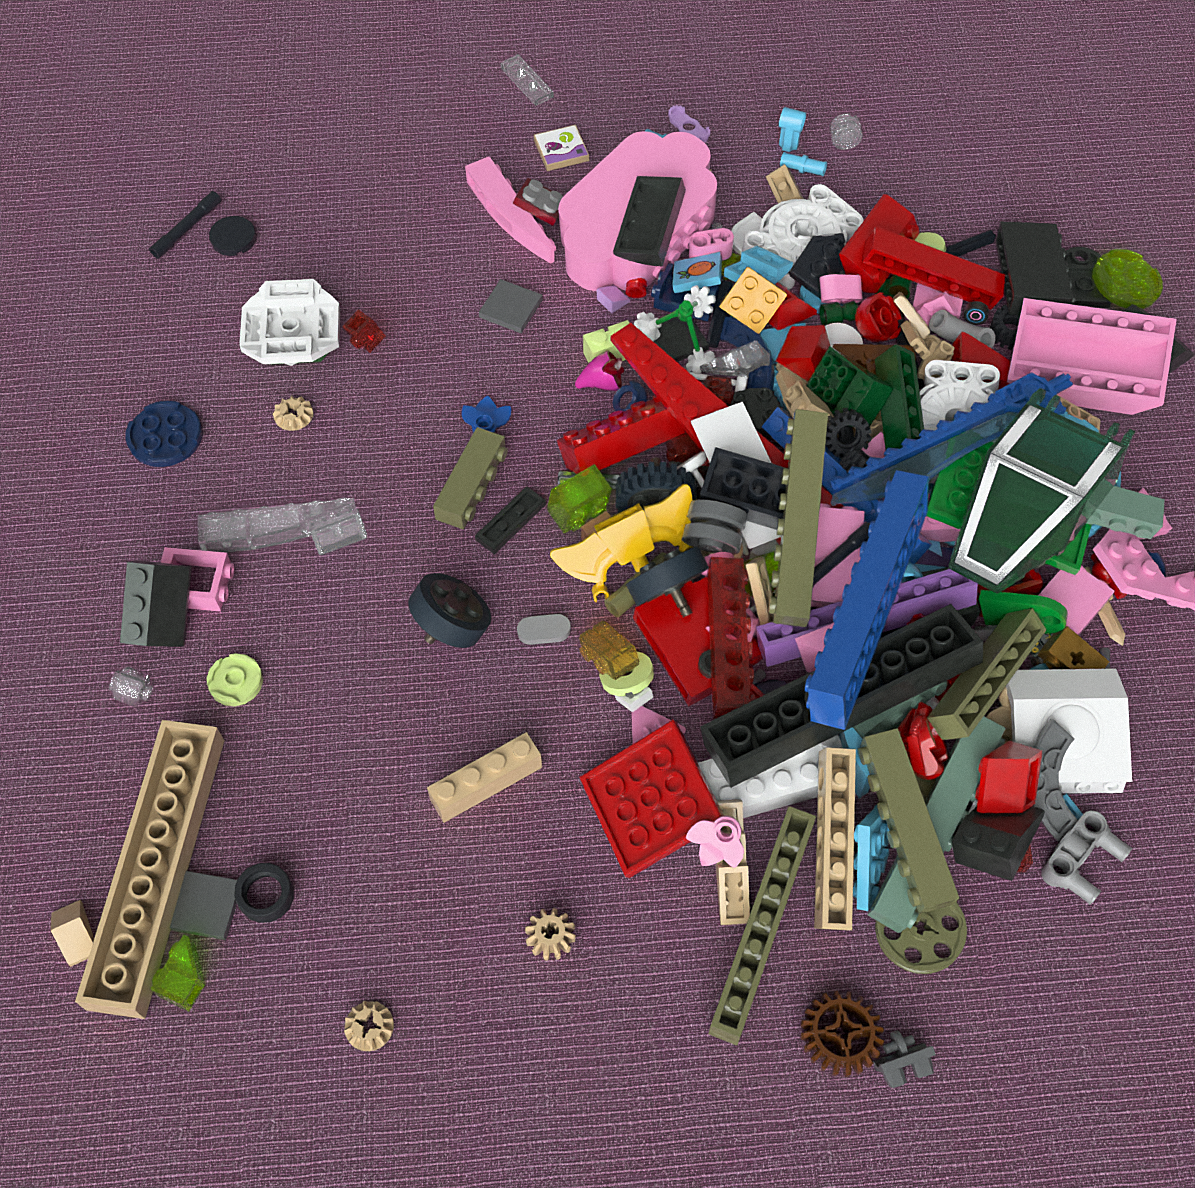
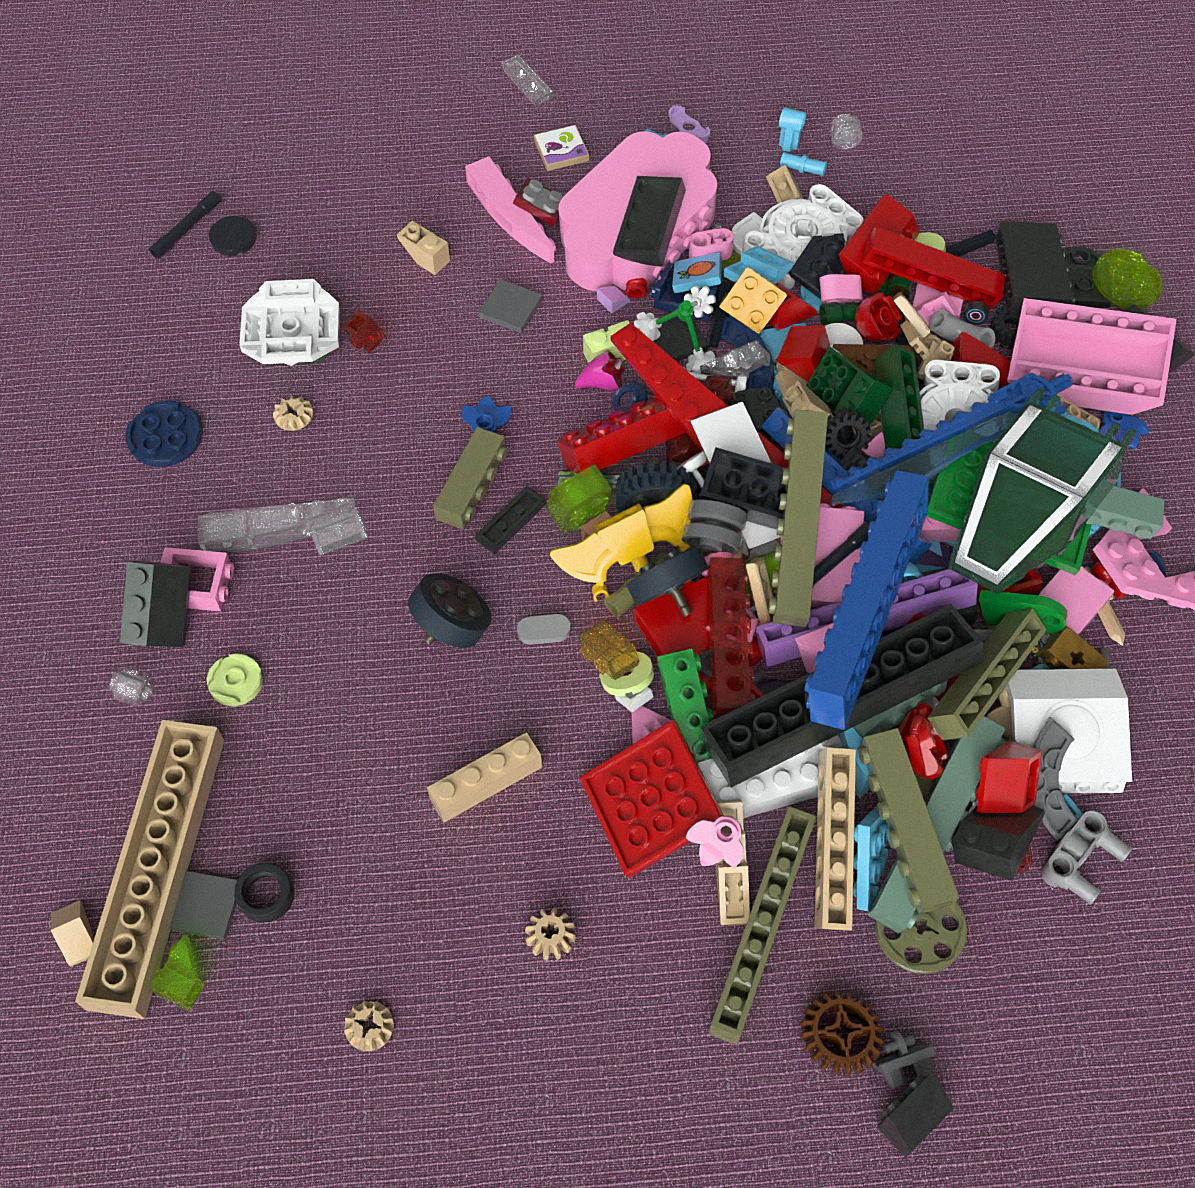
(425, 247): none -> tan slope
(686, 697): none -> green brick
(912, 1120): none -> pearl dark grey slope
(1126, 423): none -> blue plate

